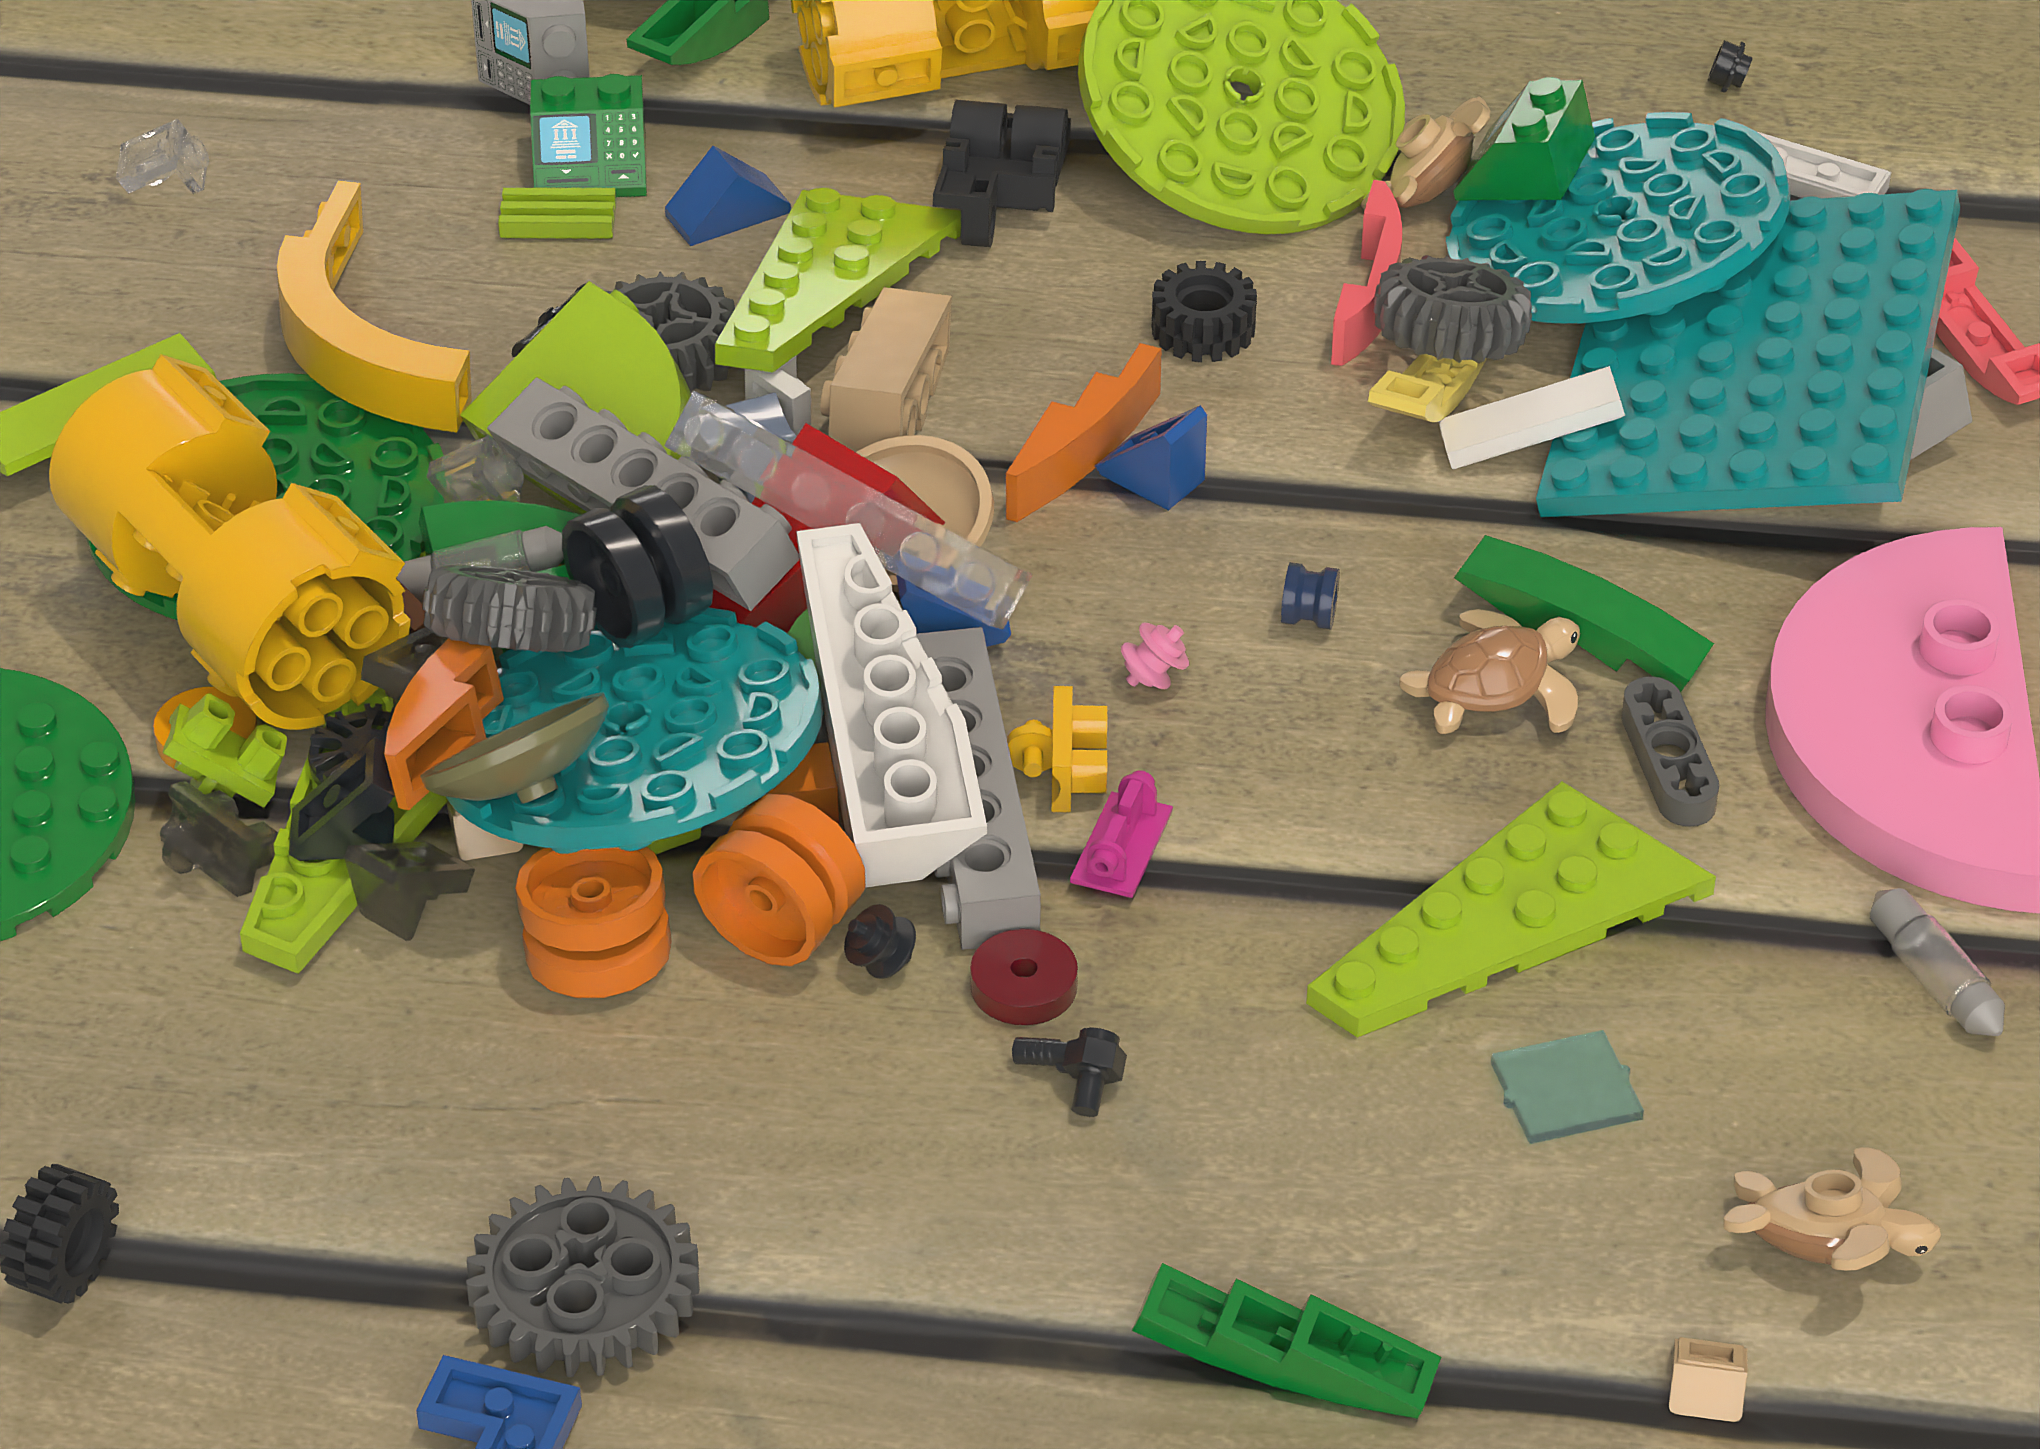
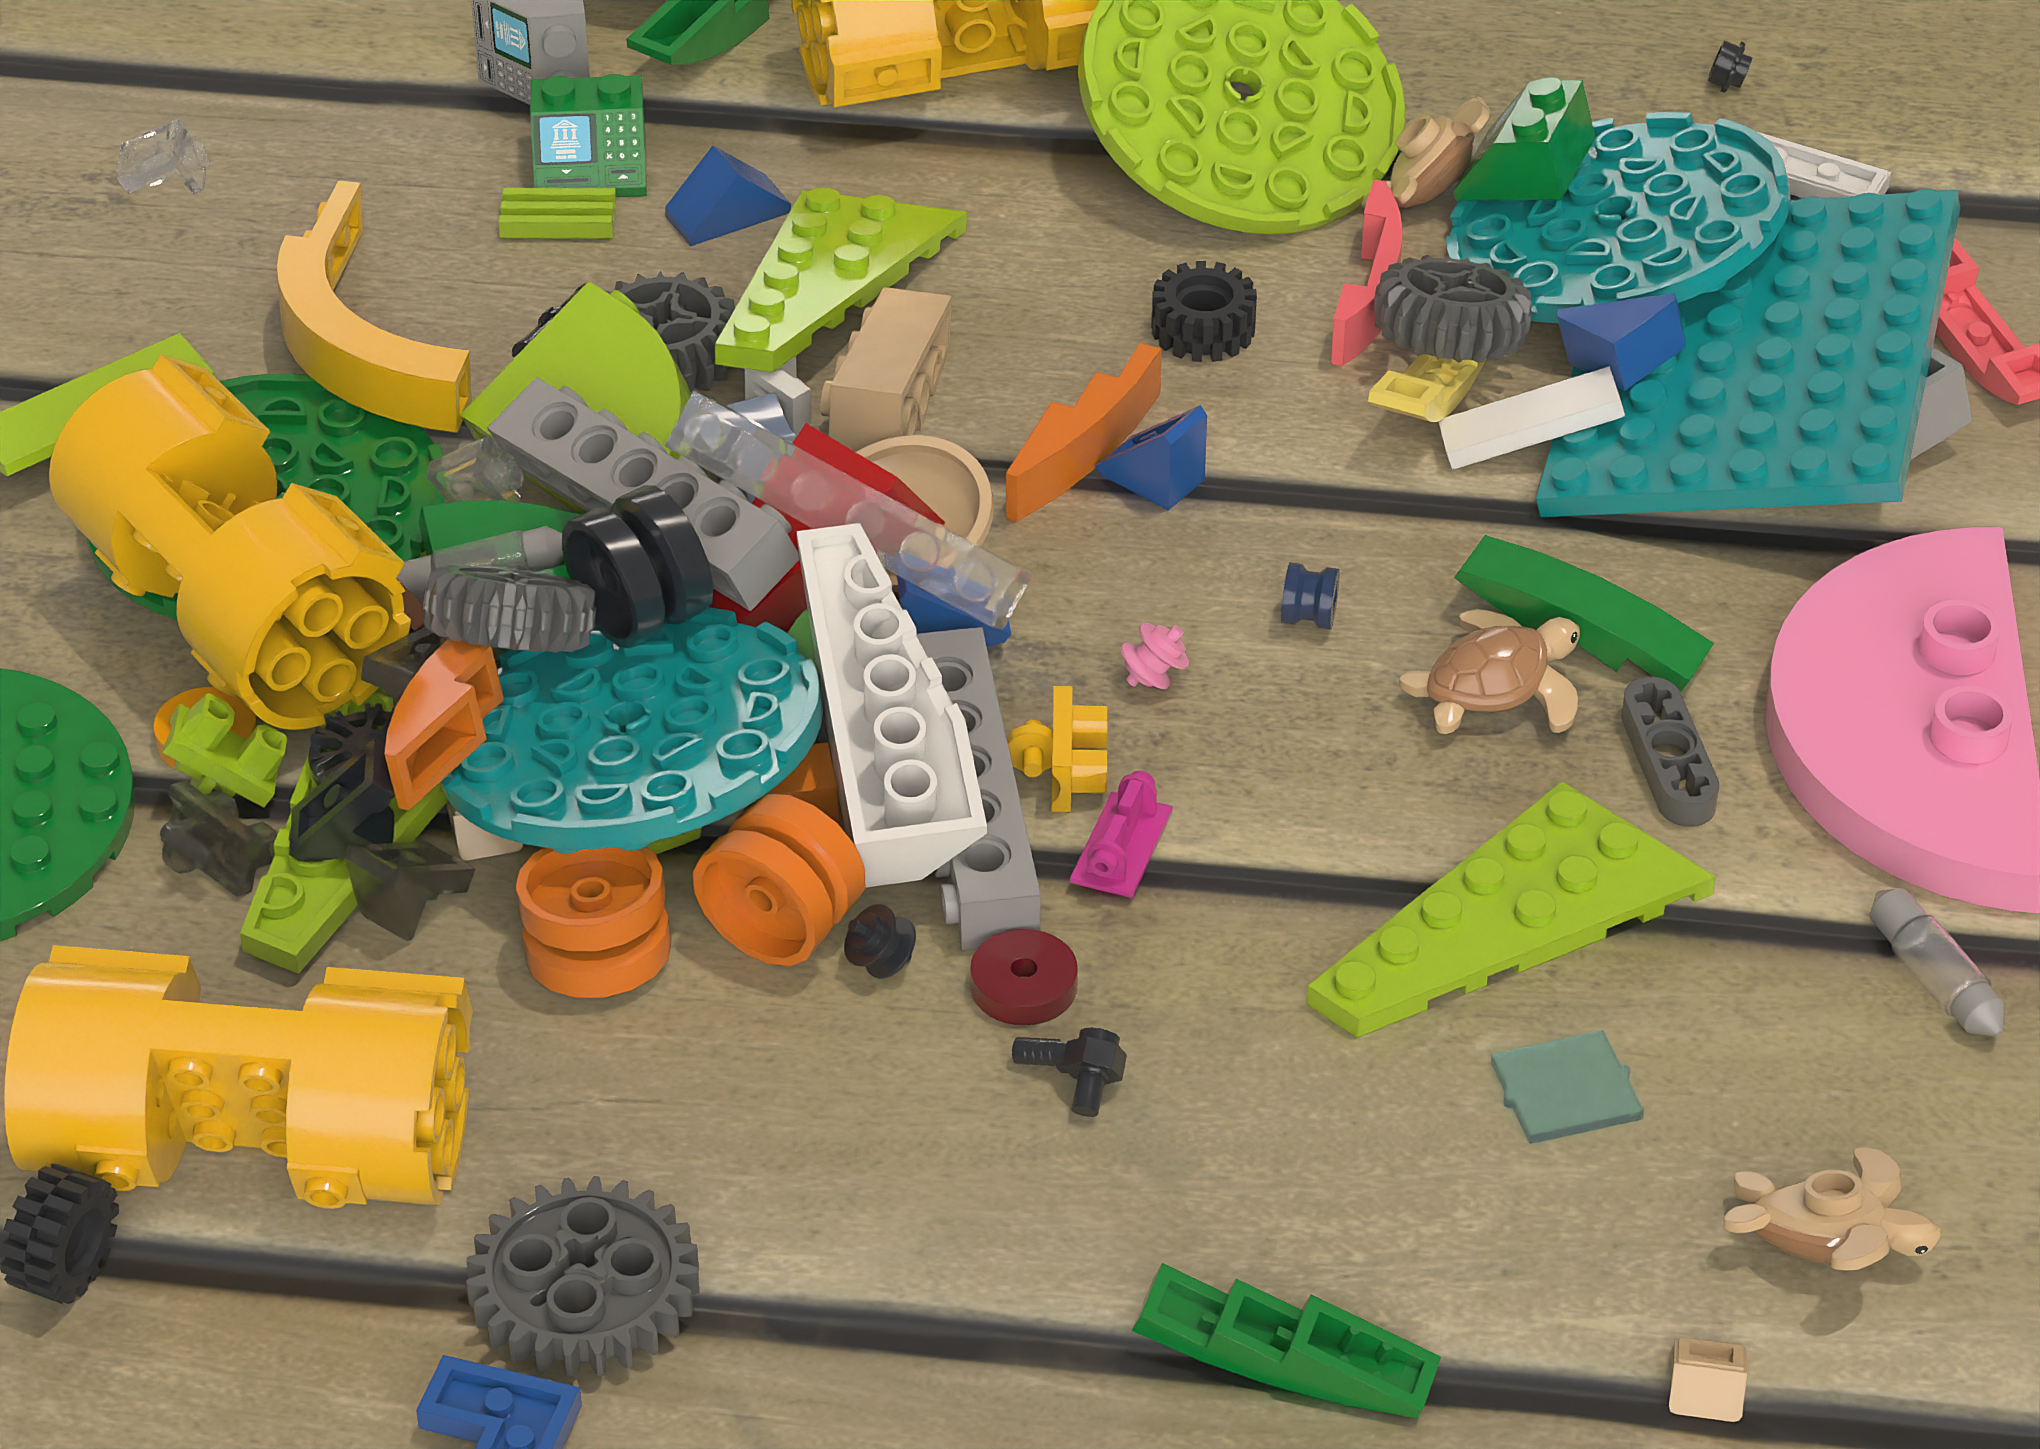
(126, 1067): none -> yellow cylinder
(522, 755): olive dish -> none
(1000, 163): black plate -> none
(1623, 334): none -> blue slope

